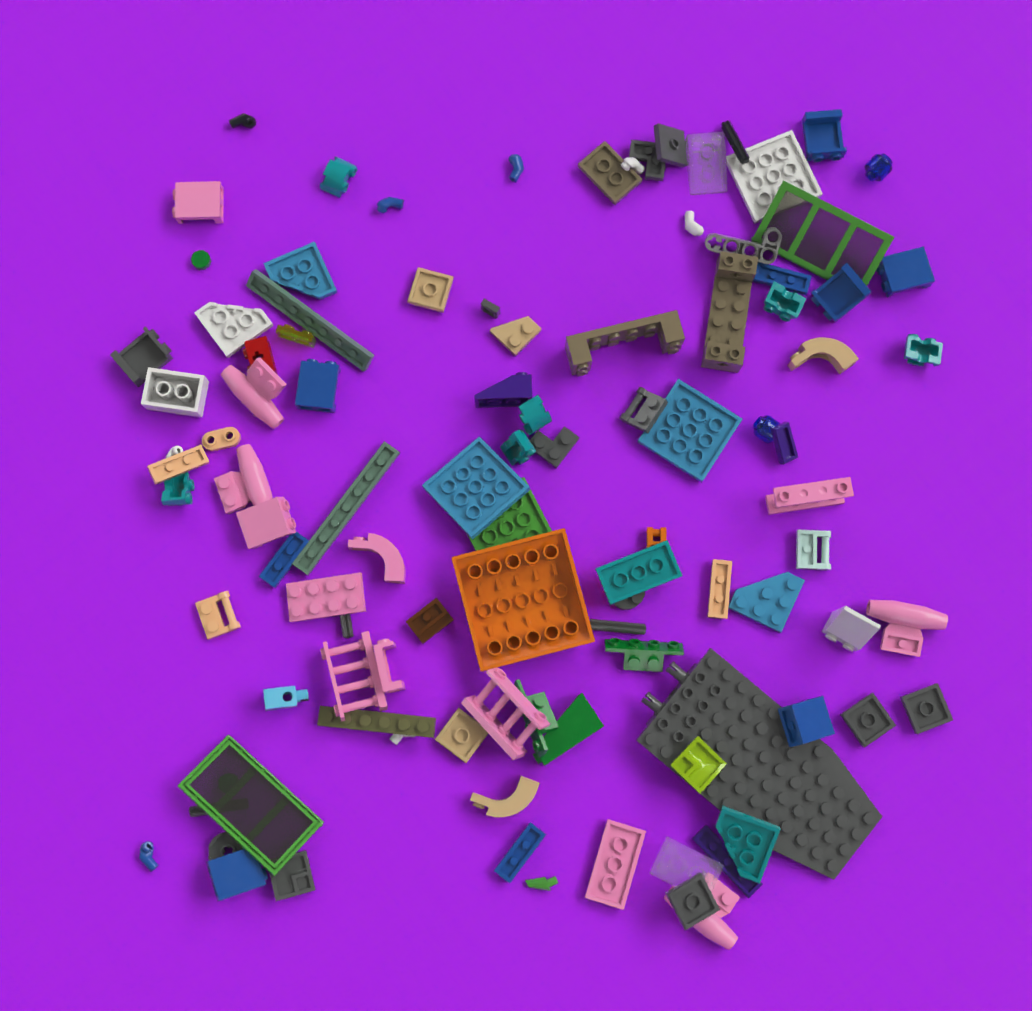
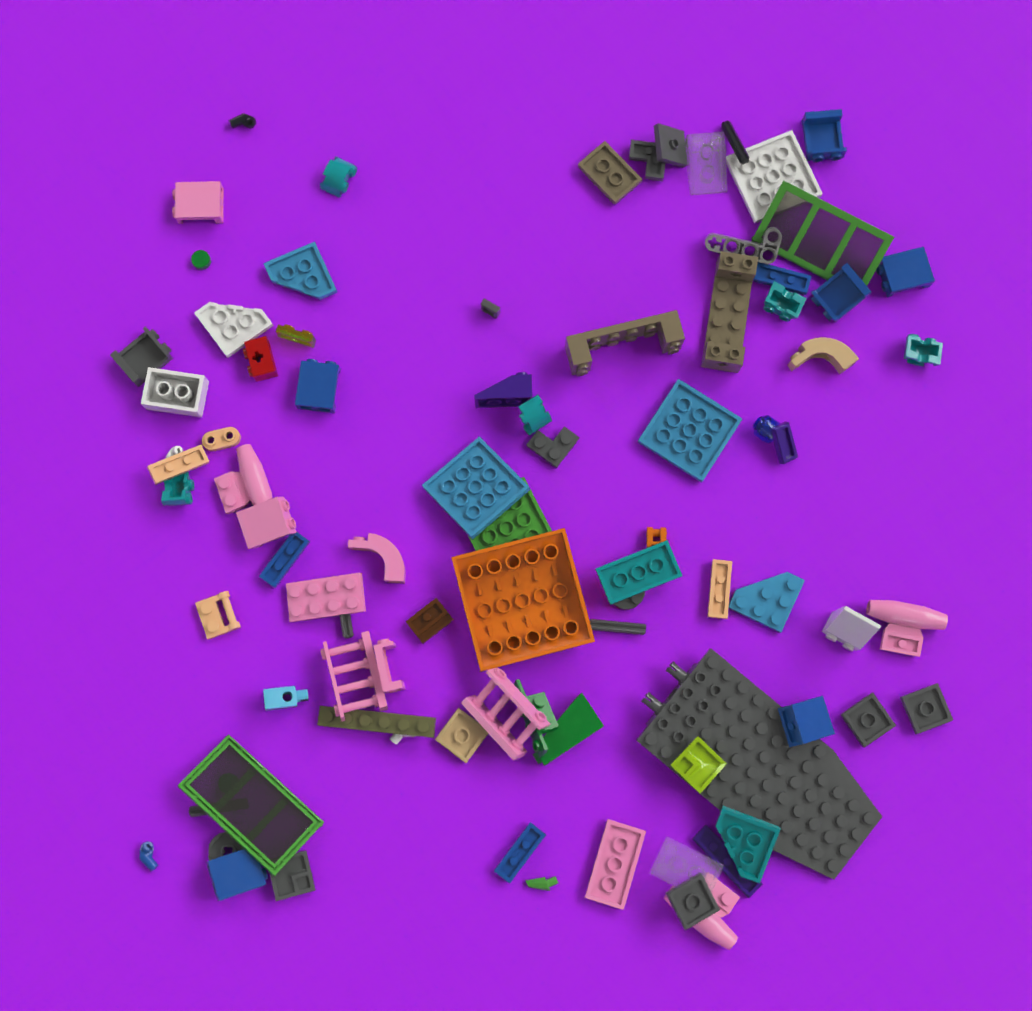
(257, 390): bright pink plate -> none
(310, 320): sand green plate -> none
(346, 508): sand green plate -> none
(387, 202): blue arm -> none
(430, 289): tan plate -> none
(512, 805): tan arch -> none
(516, 334): tan wing -> none
(518, 166): blue arm -> none
(518, 448): teal cylinder -> none
(633, 163): white arm -> none
(643, 654): green bracket -> none
(648, 412): dark grey plate -> none
(691, 226): white arm -> none
(807, 549): light aqua plate -> none
(809, 495): bright pink fence -> none
(878, 167): clear blue head -> none

